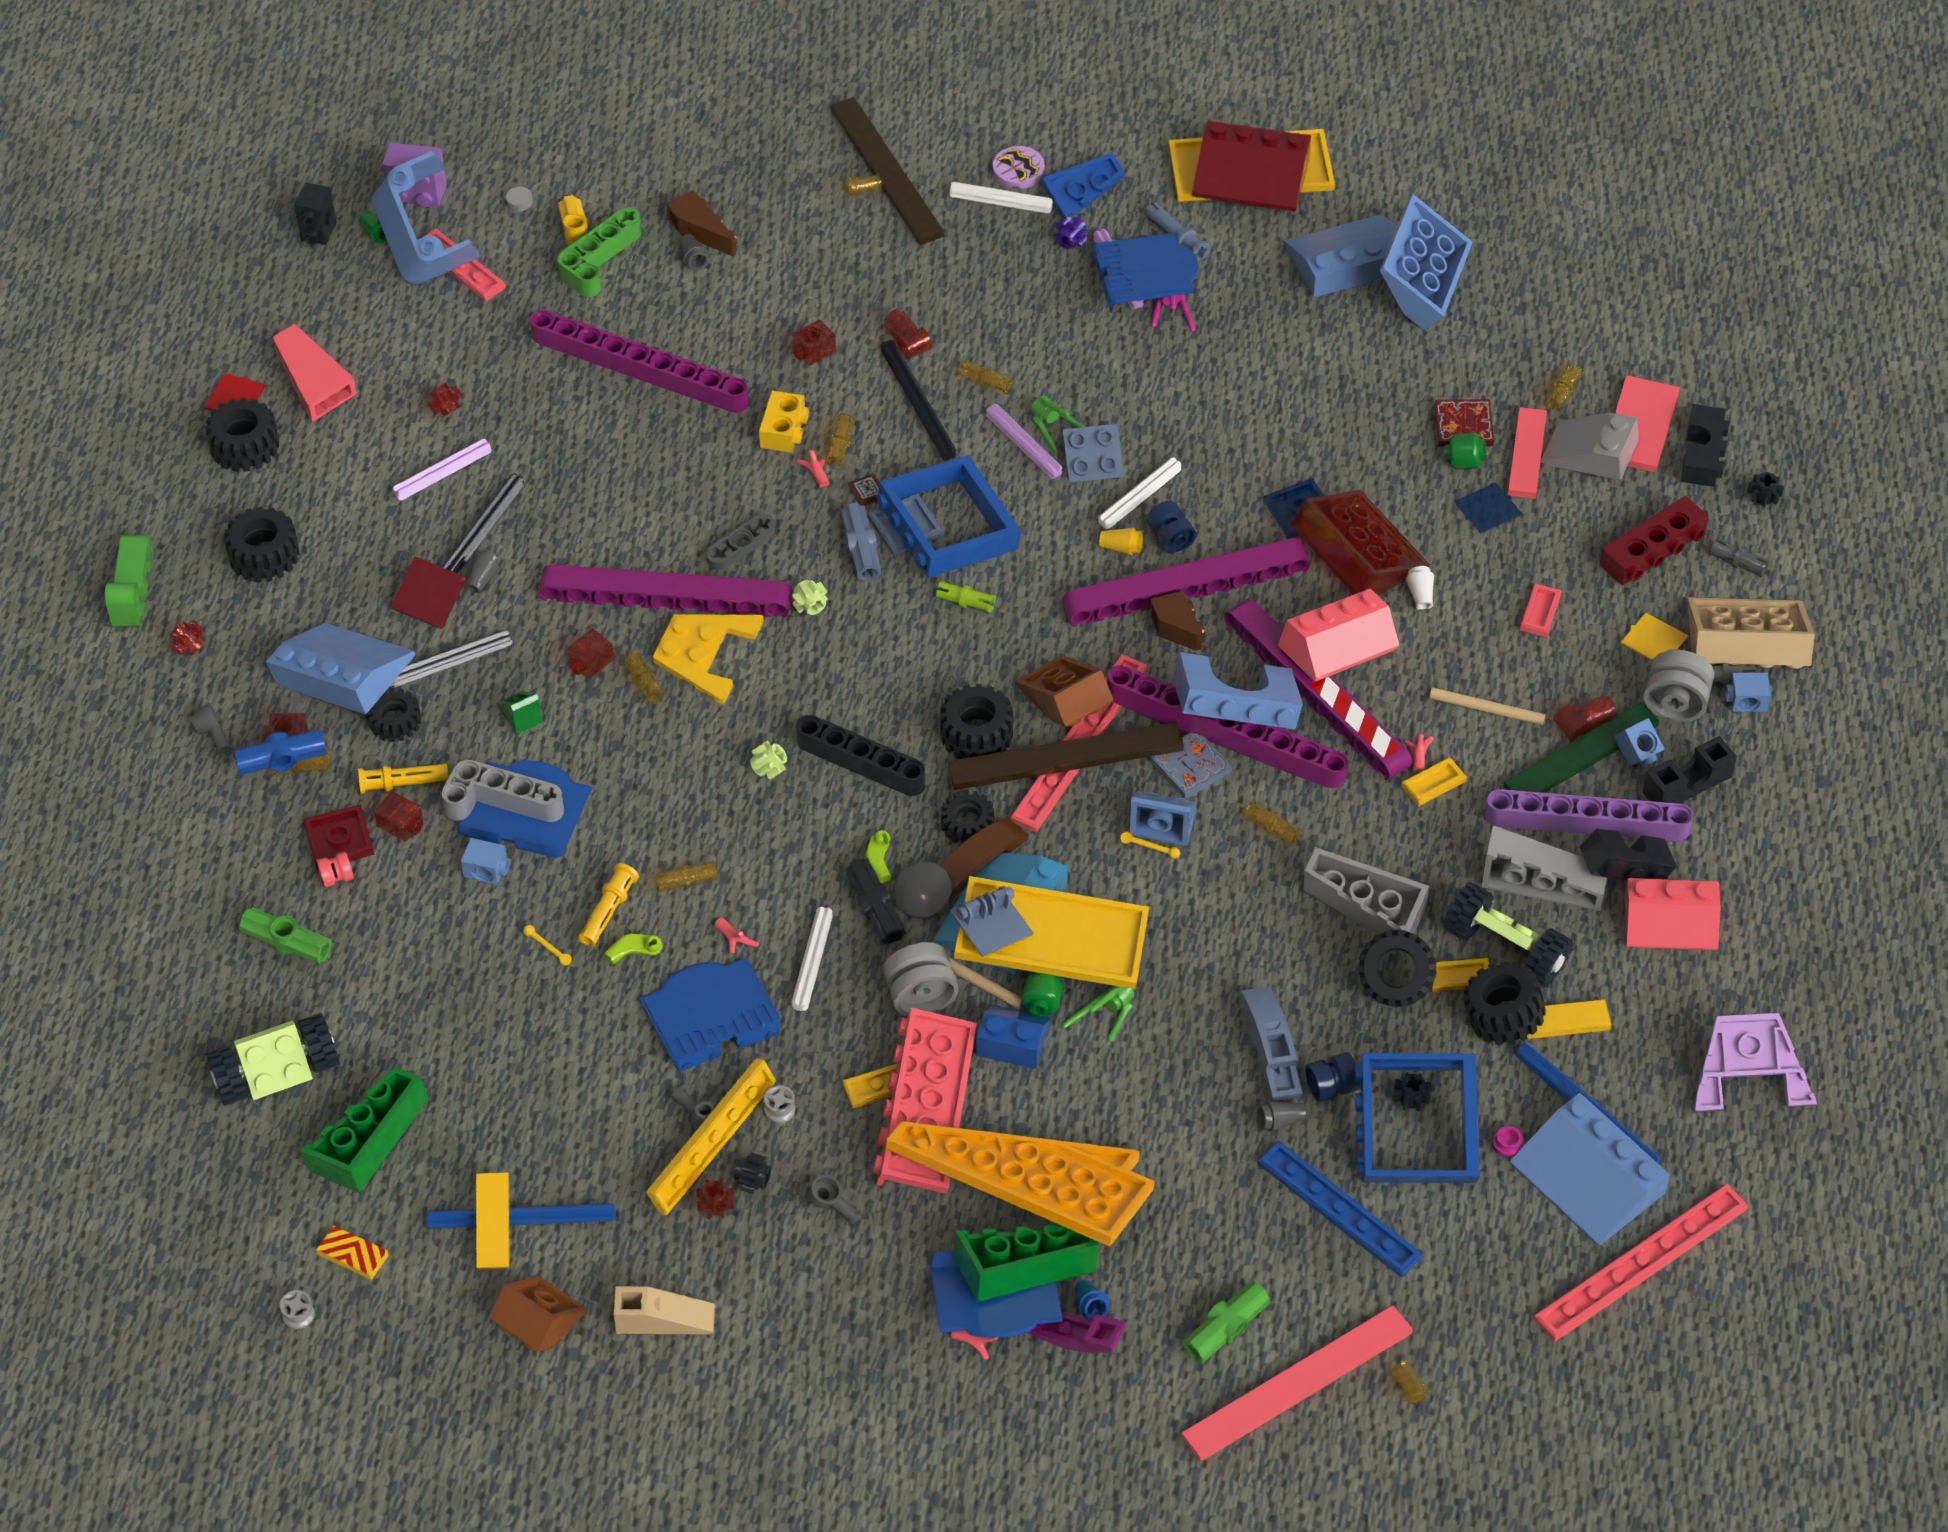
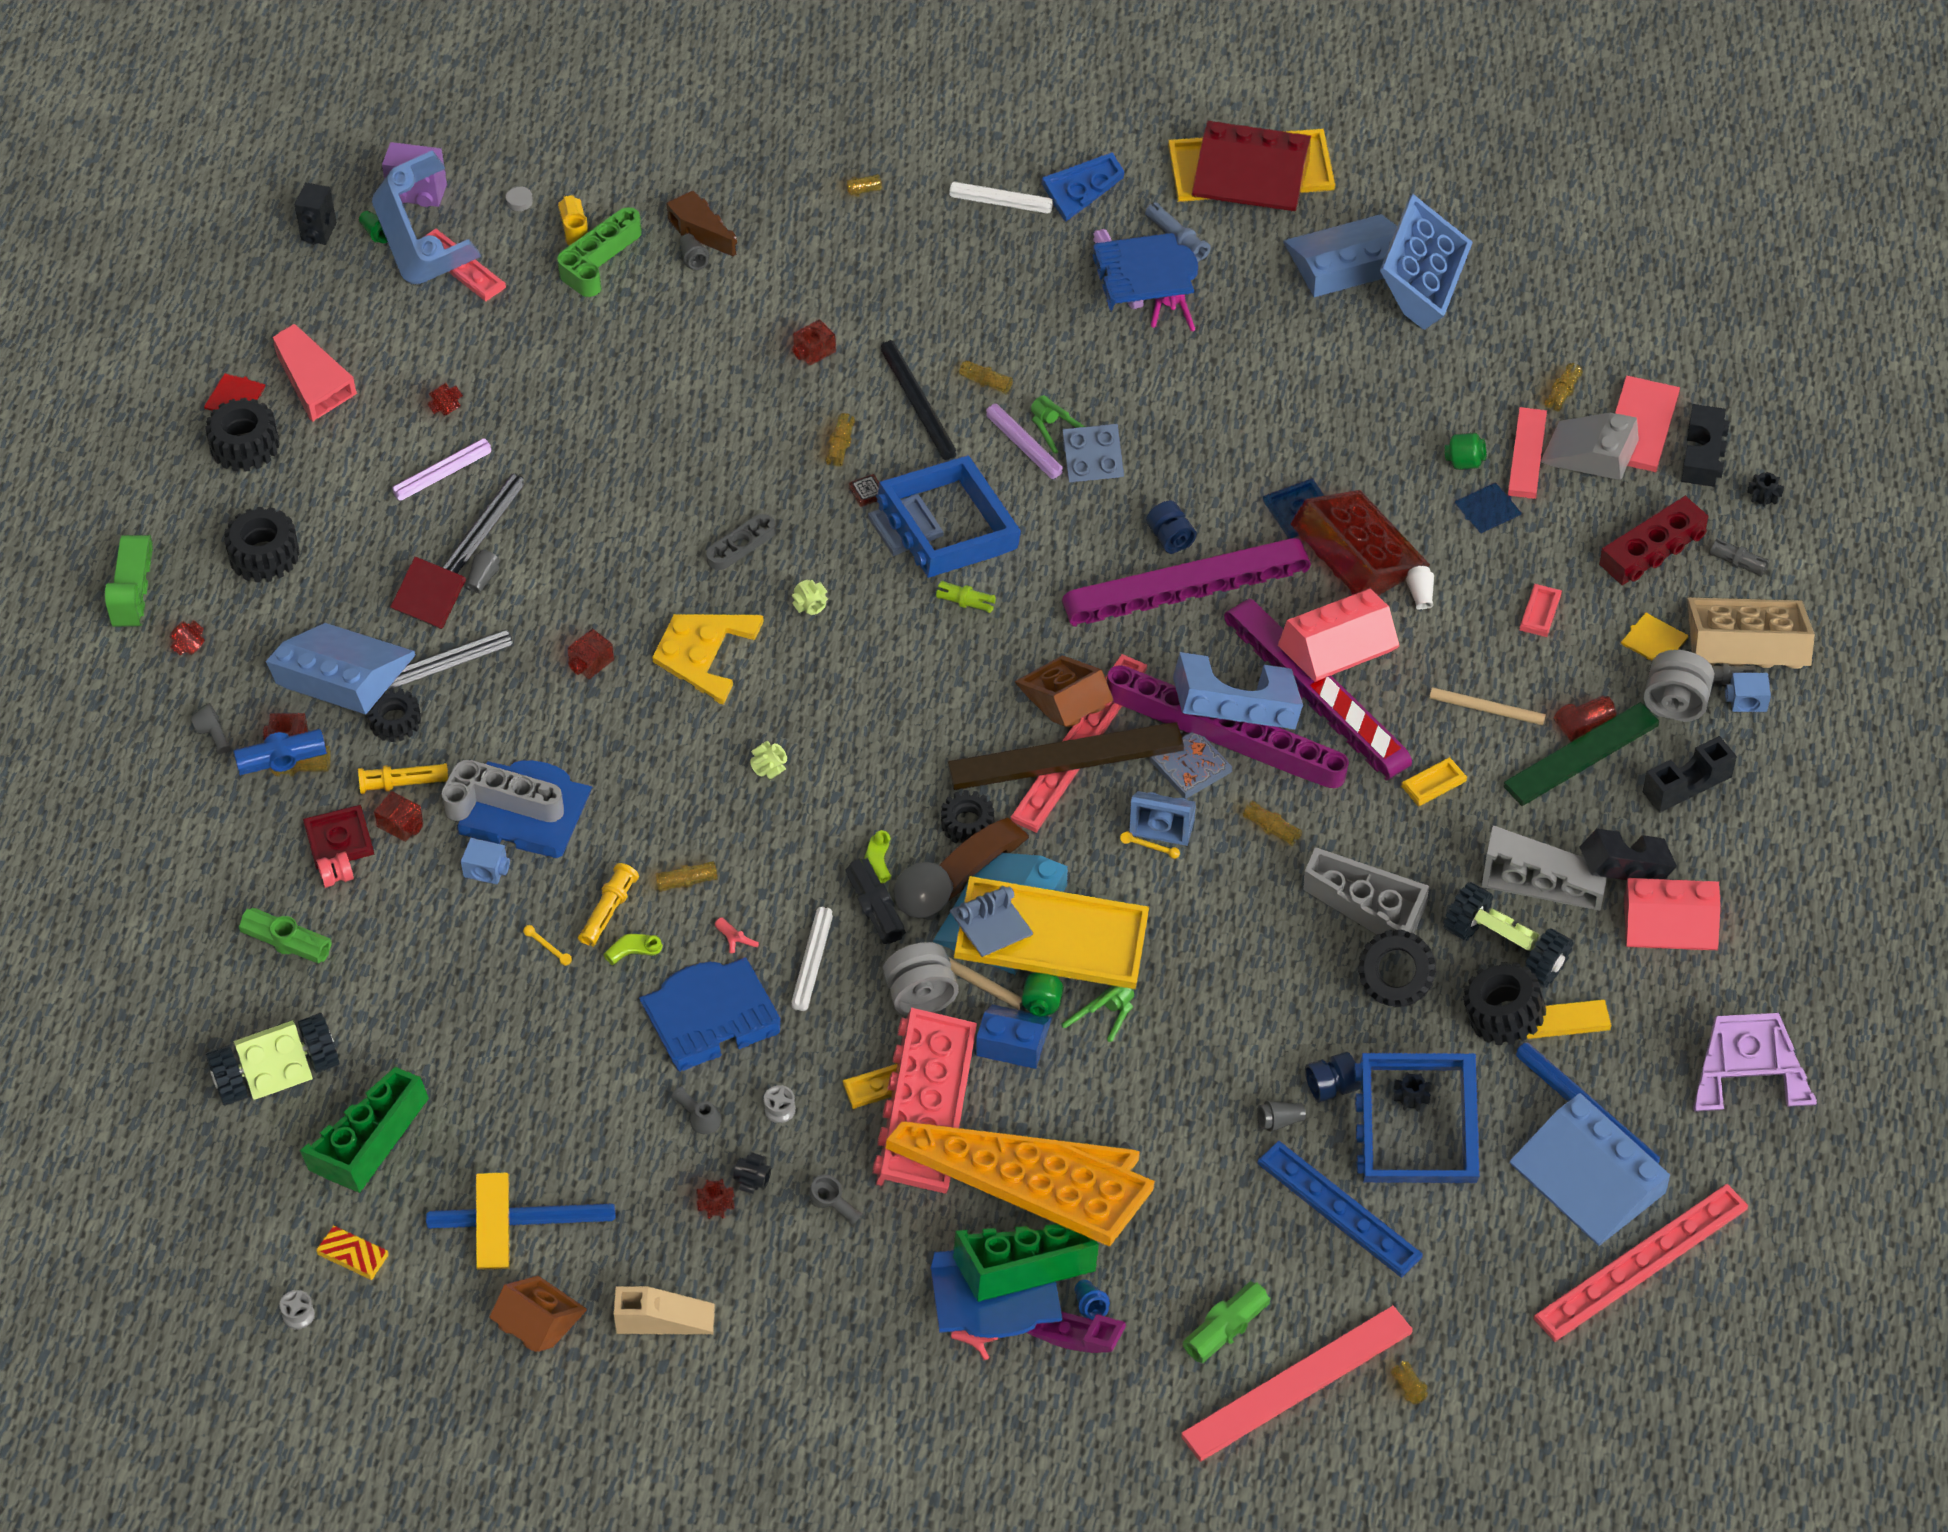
(521, 710): green slope -> none
(639, 361): magenta beam -> none
(643, 677): clear yellow pin -> none
(665, 590): magenta beam -> none
(711, 1136): yellow tile -> none
(782, 421): yellow brick -> none
(816, 469): coral bar -> none
(861, 542): sand blue piece -> none
(861, 755): black beam -> none
(893, 178): dark brown tile -> none
(908, 337): clear red piece -> none
(976, 704): black tyre -> none
(1018, 167): lavender tile -> none
(1071, 232): dark purple gear -> none
(1122, 540): yellow cone -> none
(1139, 493): white axle -> none
(1176, 620): reddish brown slope -> none
(1273, 1042): sand blue slope -> none
(1419, 752): coral bar -> none
(1455, 974): yellow tile -> none
(1463, 417): dark red tile -> none
(1508, 1141): dark pink plate -> none
(1587, 813): medium lavender beam -> none
(1647, 735): medium blue brick -> none

